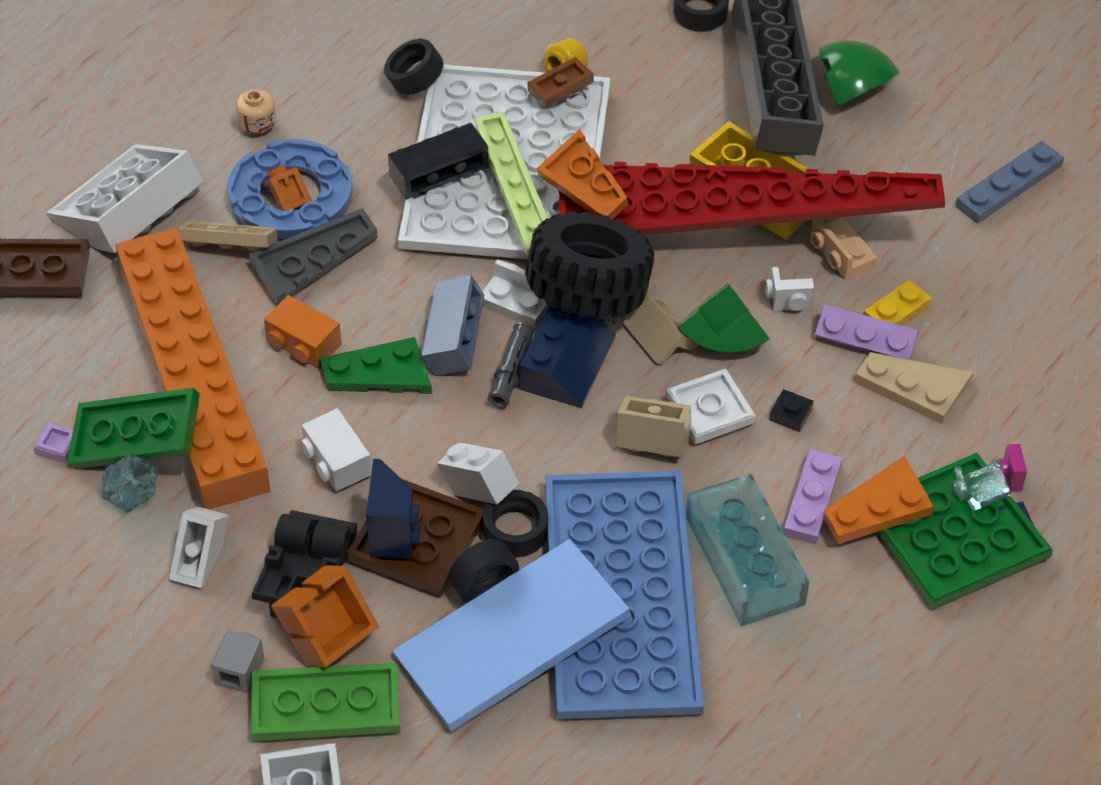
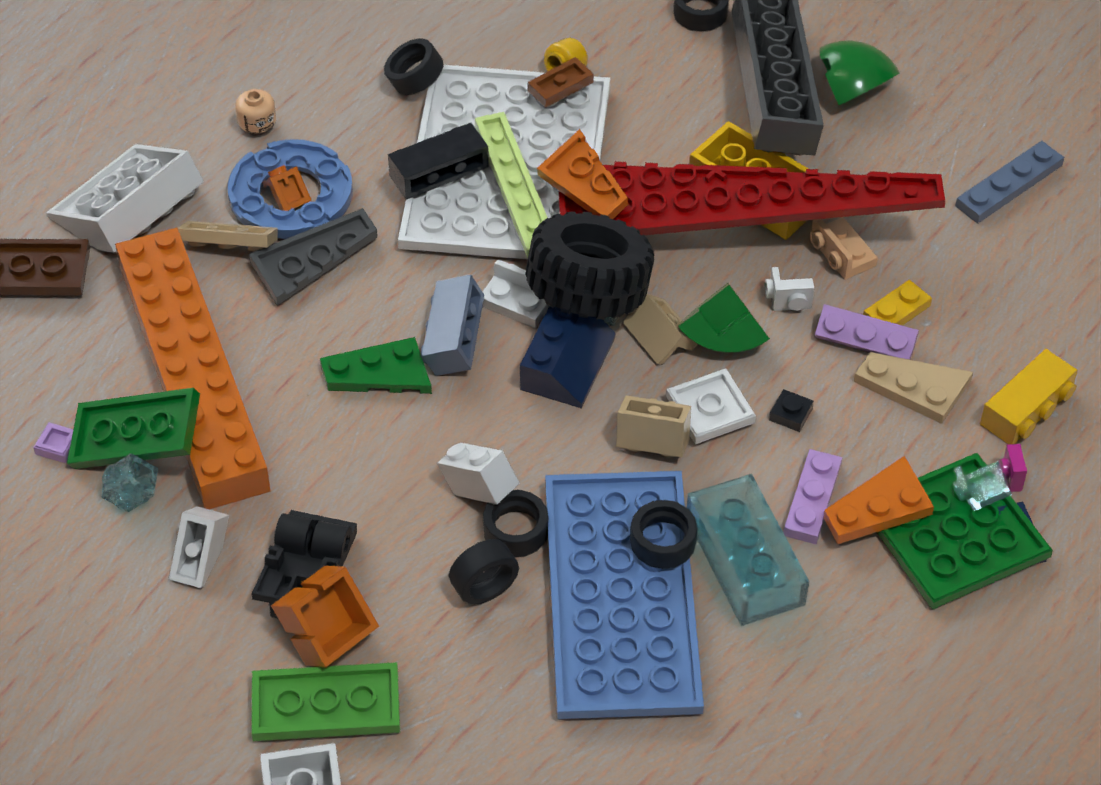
(236, 660): light grey brick -> none
(302, 331): orange brick -> none
(336, 450): white brick -> none
(391, 514): dark blue slope -> none
(446, 532): reddish brown plate -> none
(507, 374): dark grey pin -> none
(510, 634): light blue tile -> none
(666, 512): none -> black tyre
(1029, 397): none -> yellow brick

